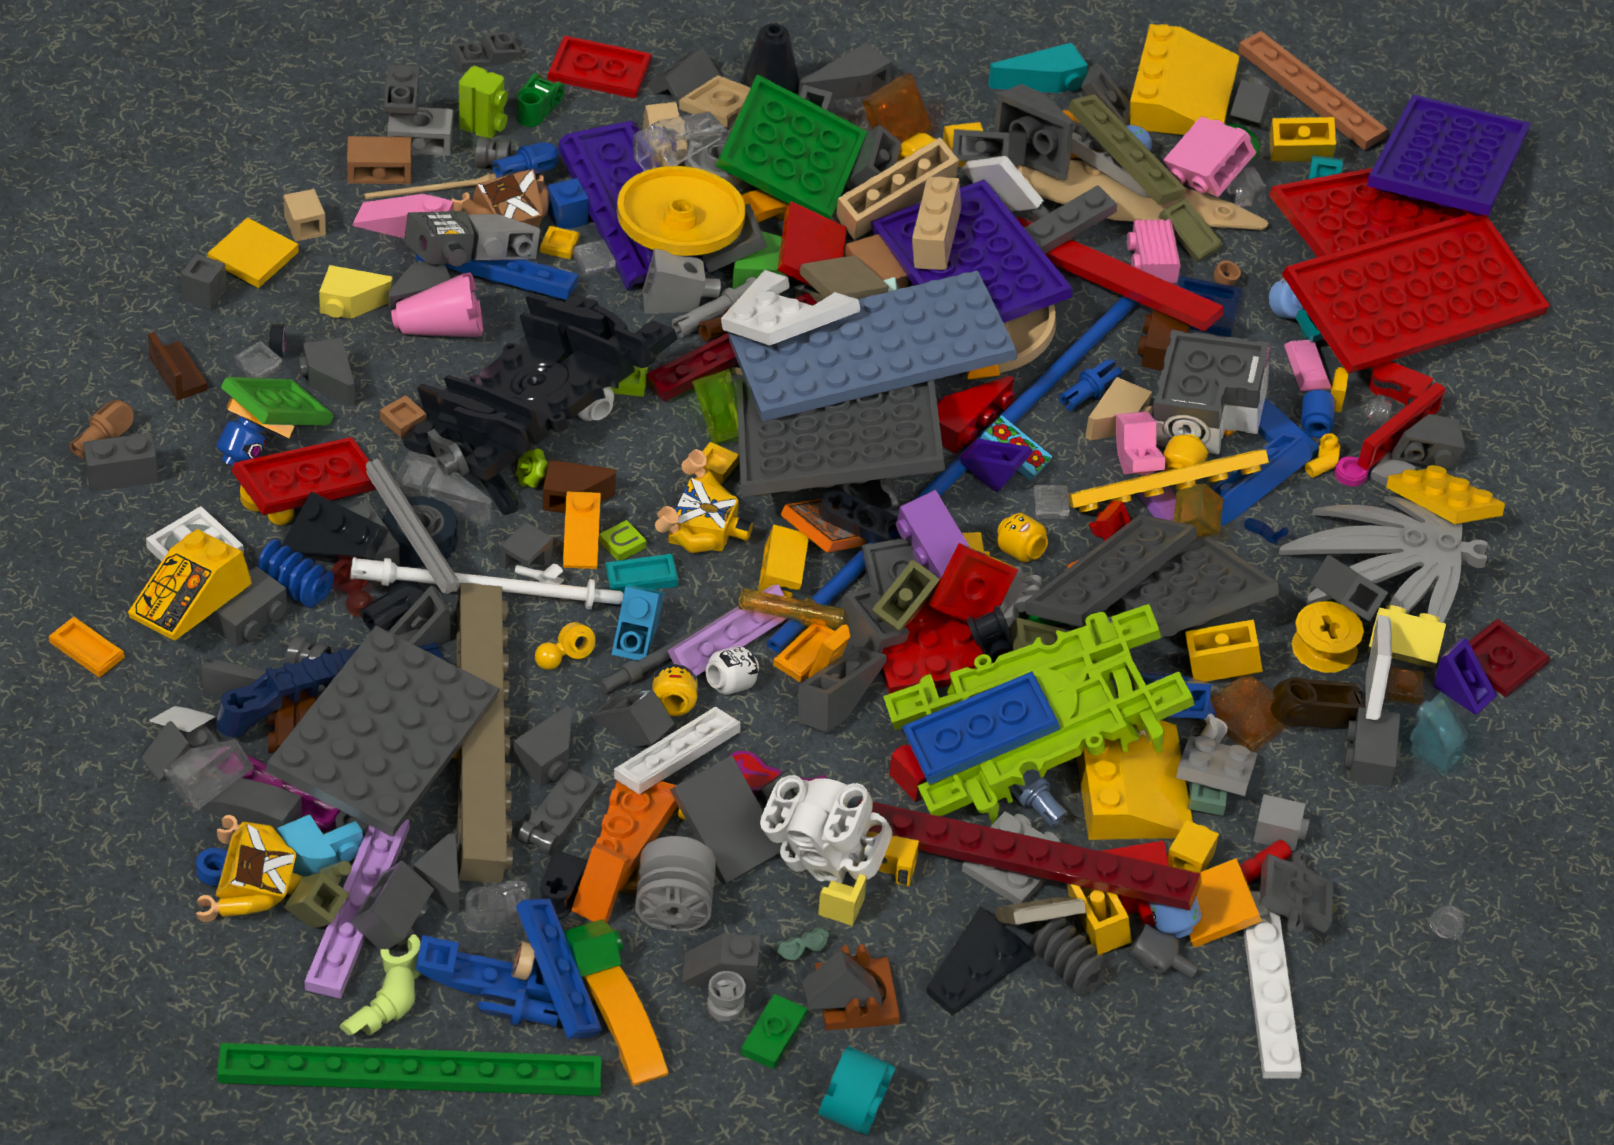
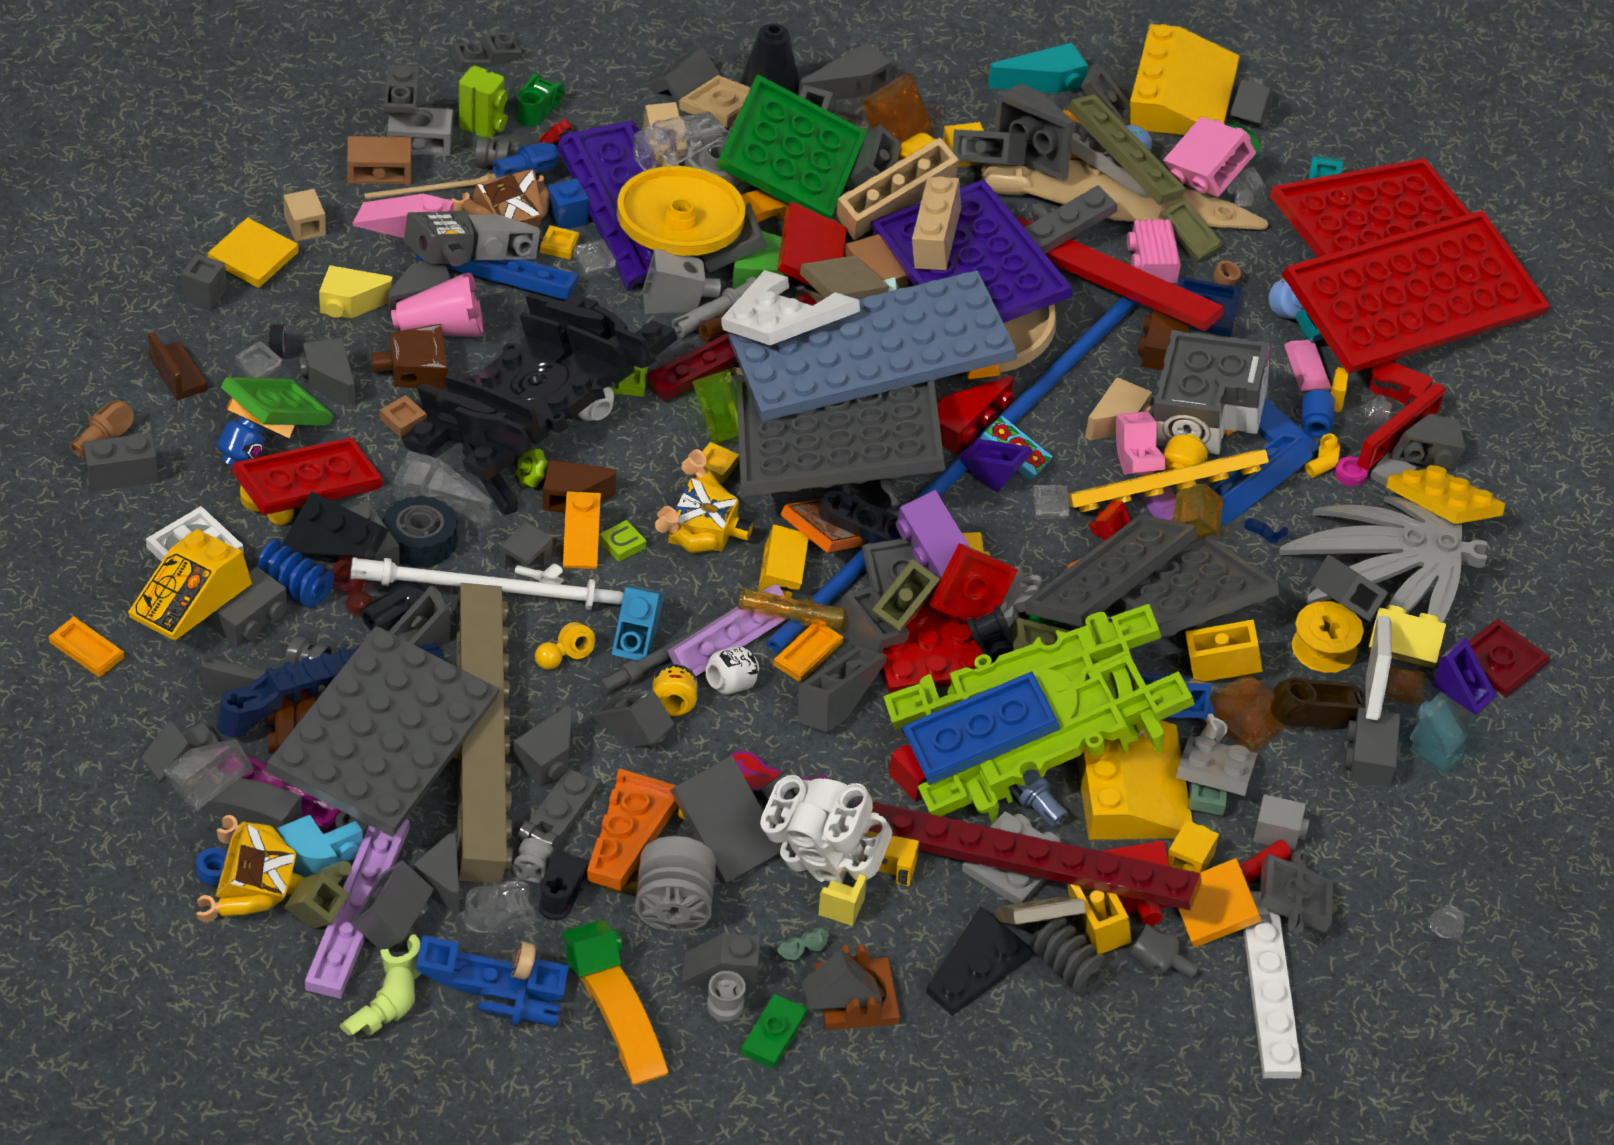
(183, 718): white sticker -> none
(409, 1069): green plate -> none
(412, 526): light grey axle -> none
(414, 358): none -> reddish brown torso
(447, 454): dark grey piece -> none
(533, 859): none -> light grey wheel
(554, 131): none -> red piece
(559, 968): blue tile -> none
(599, 67): red tile -> none
(600, 883): orange tile -> none
(645, 572): teal tile -> none
(677, 750): white tile -> none
(831, 649): light orange tile -> none
(856, 1090): teal brick -> none
(1005, 182): white tile -> none
(1022, 537): yellow head -> none
(1091, 384): blue arm -> none
(1176, 920): medium blue head -> none
(1301, 138): yellow brick -> none
(1312, 90): nougat plate -> none
(1449, 155): dark purple plate -> none

